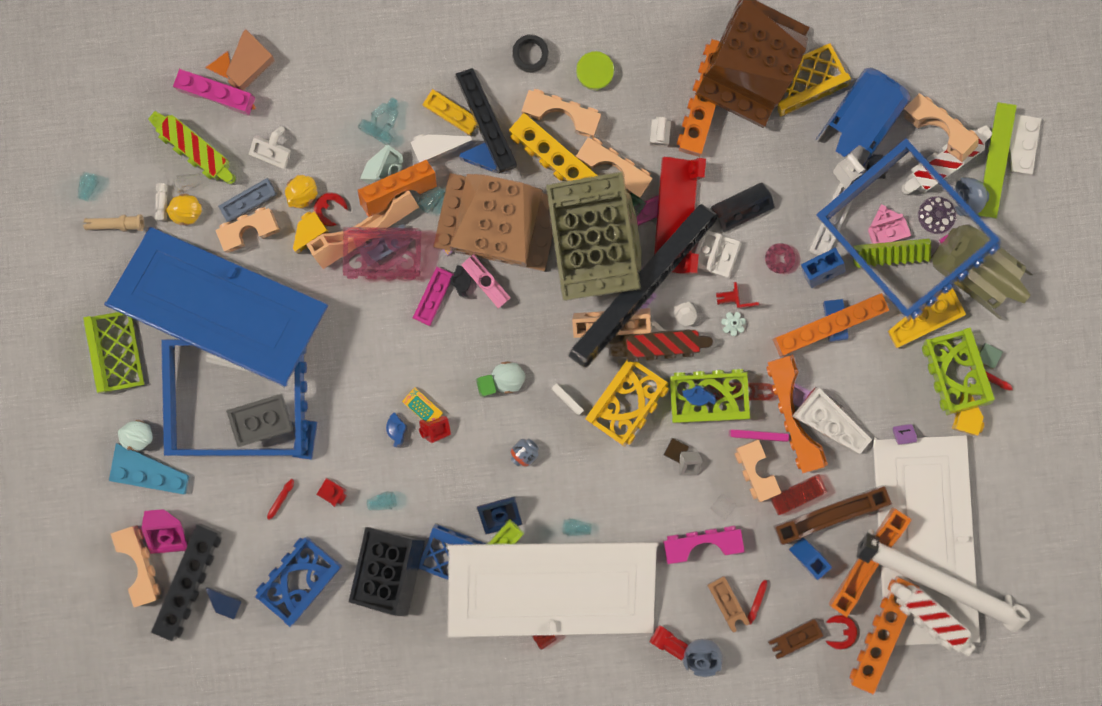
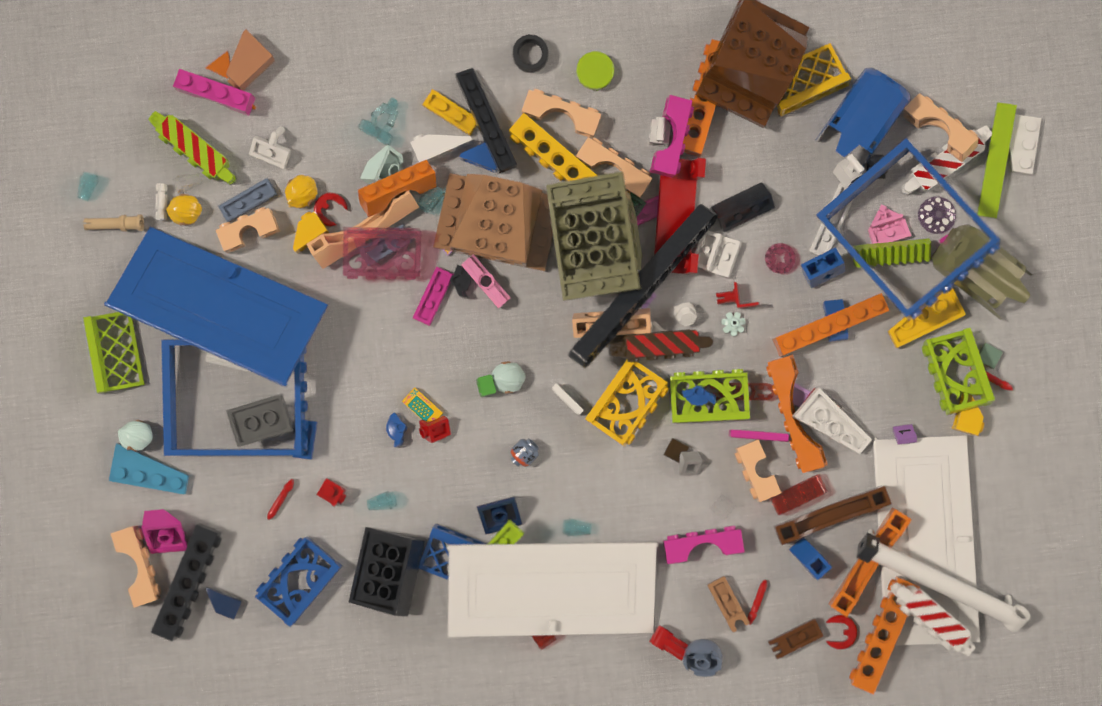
(676, 112): none -> dark pink arch
(973, 193): sand blue cylinder -> none

